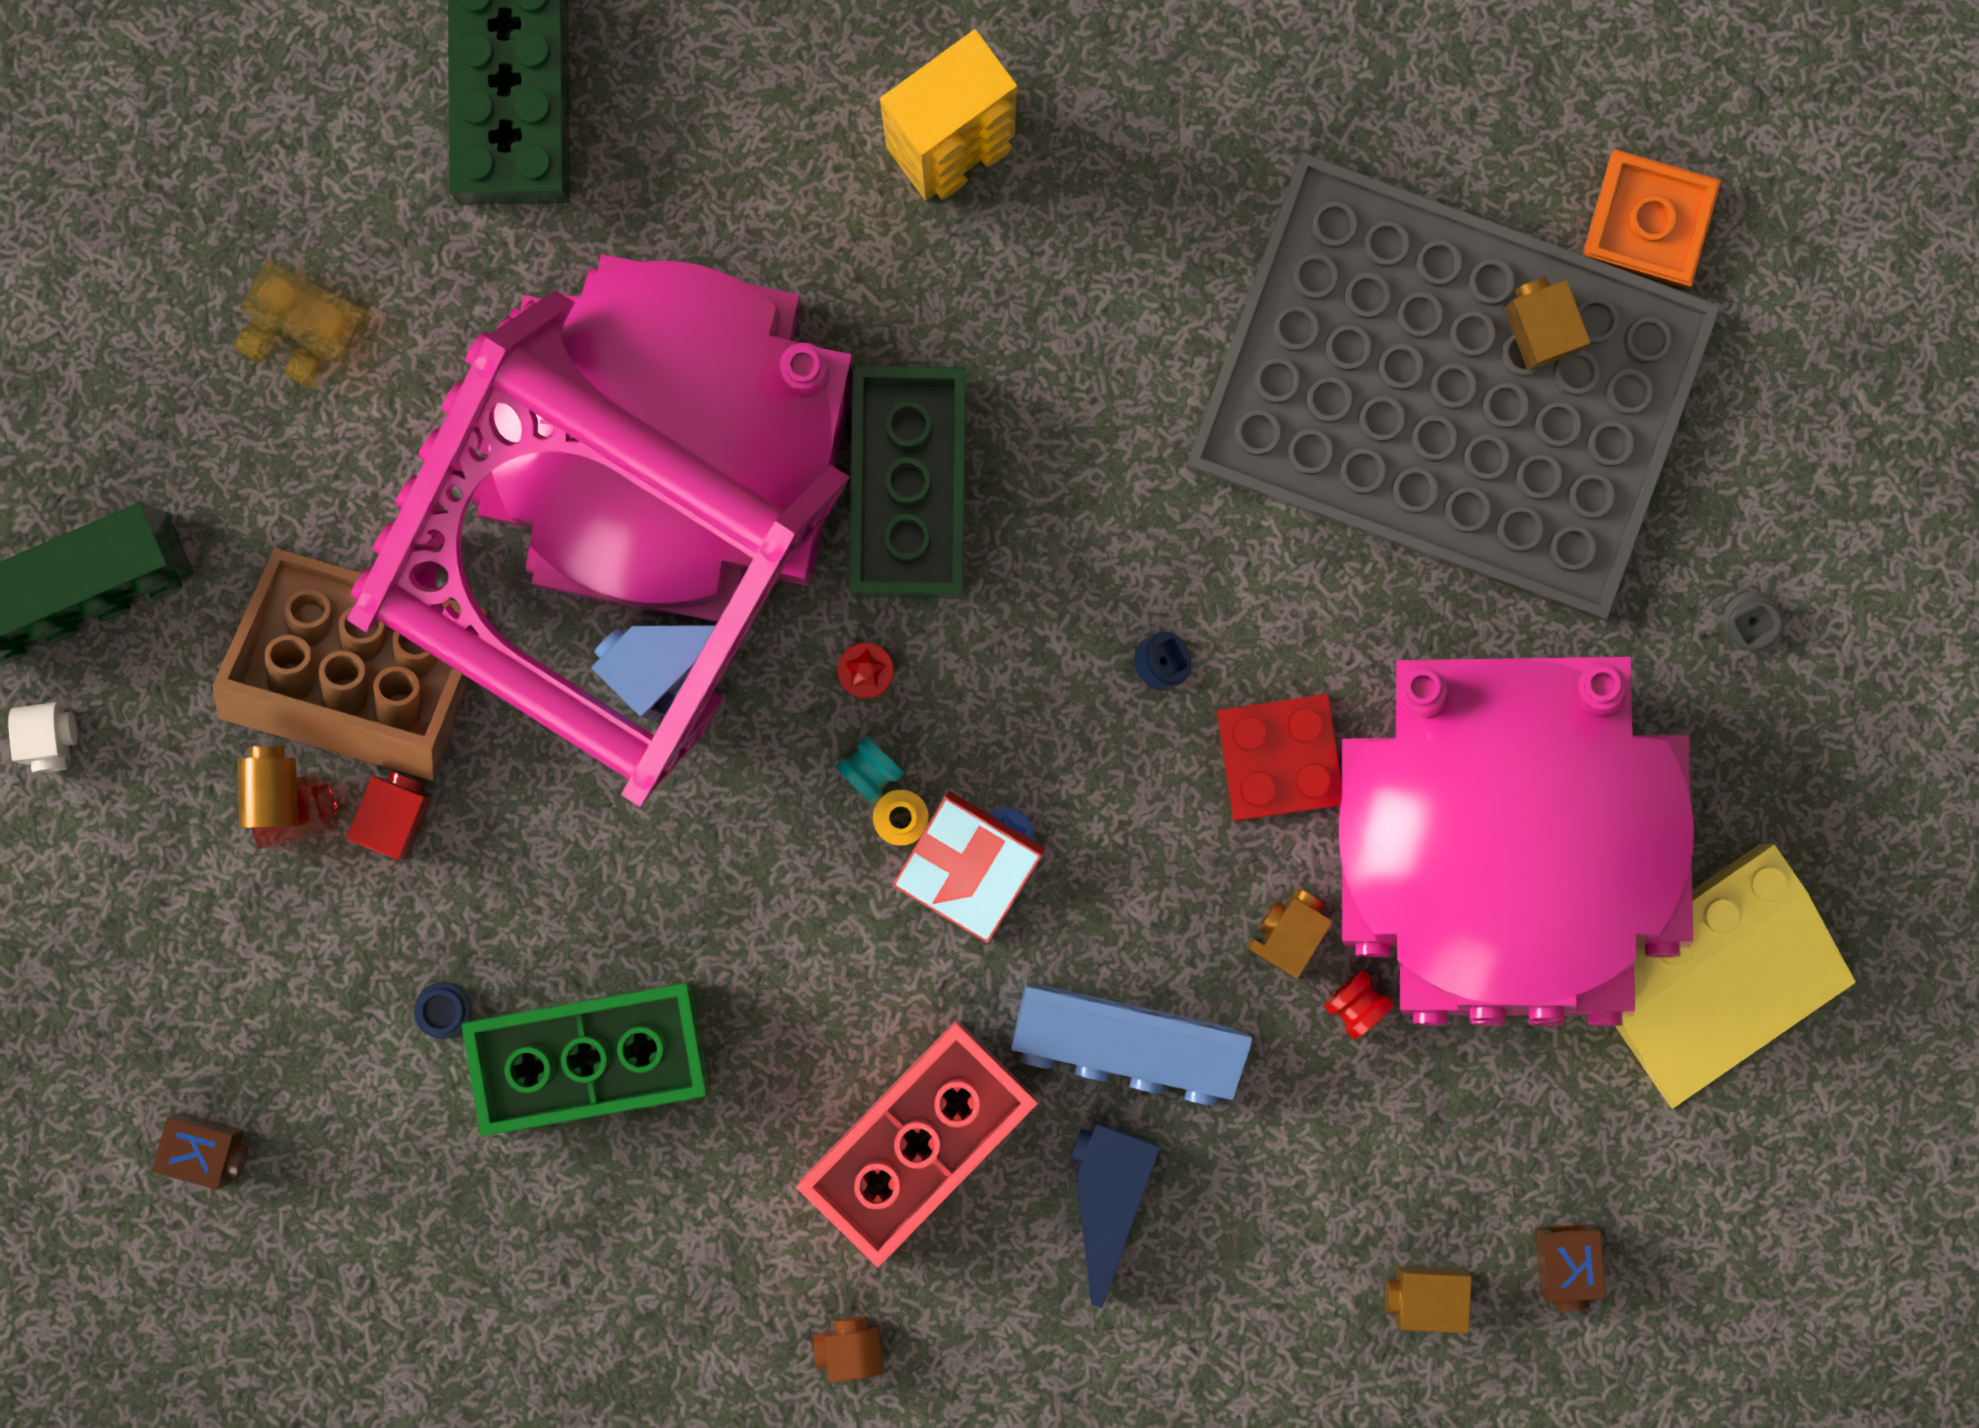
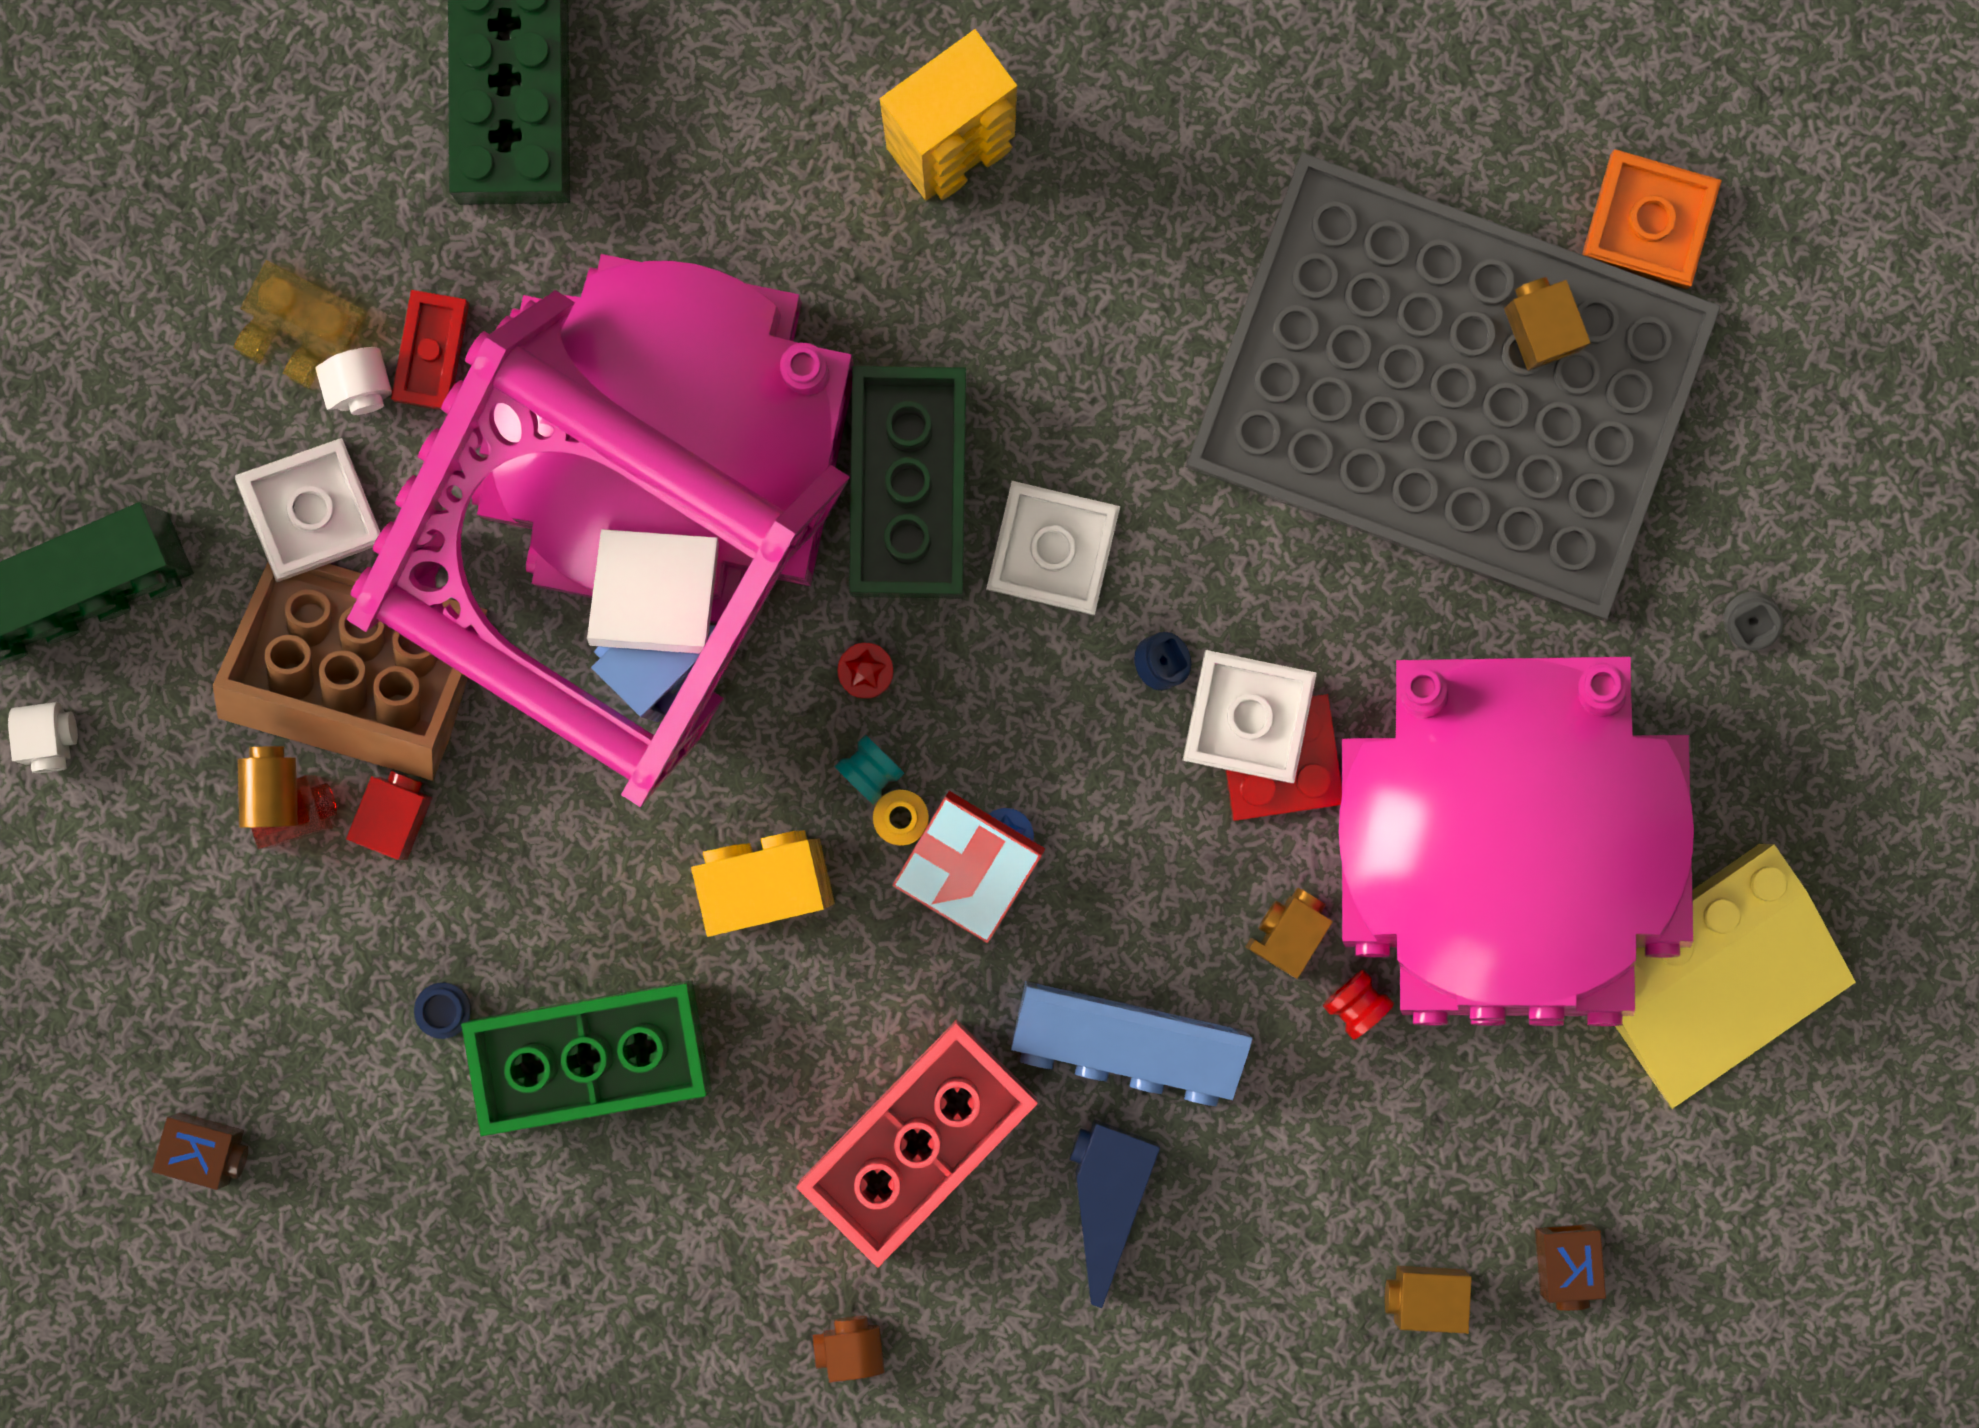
(308, 509): none -> white tile
(354, 381): none -> white plate
(429, 349): none -> red plate
(653, 591): none -> white tile
(762, 886): none -> yellow brick
(1053, 548): none -> white tile
(1249, 716): none -> white tile

